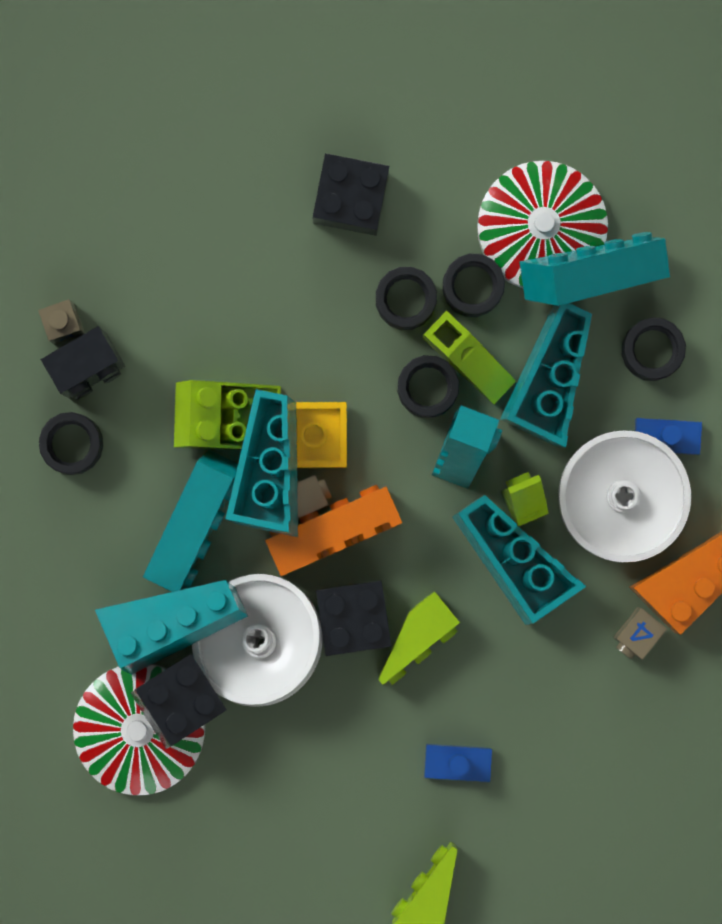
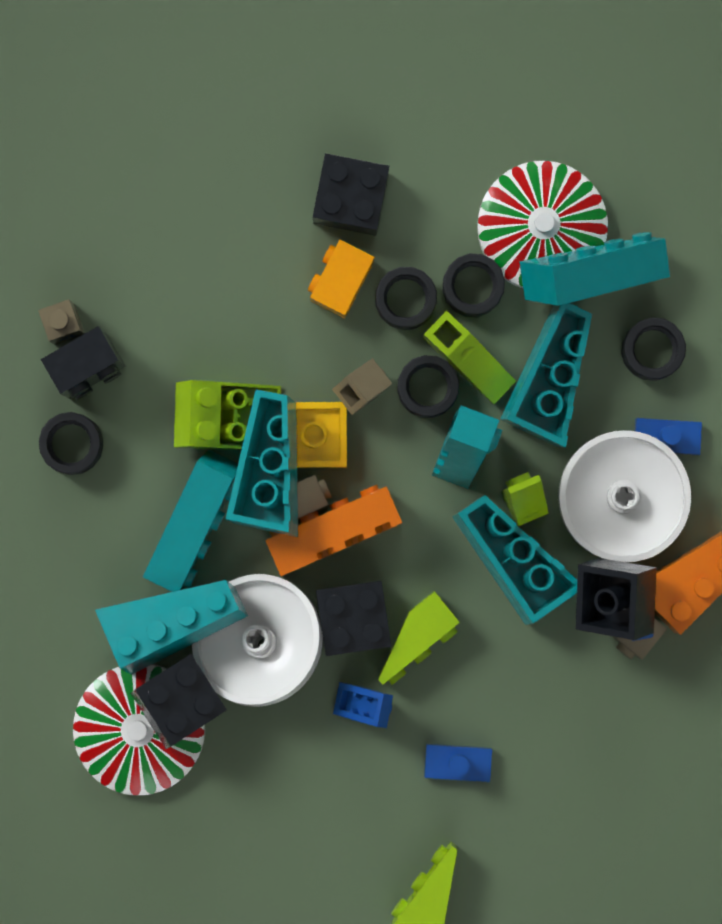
(341, 278): none -> light orange brick
(362, 386): none -> dark tan brick
(363, 705): none -> blue tile
(616, 598): none -> black brick

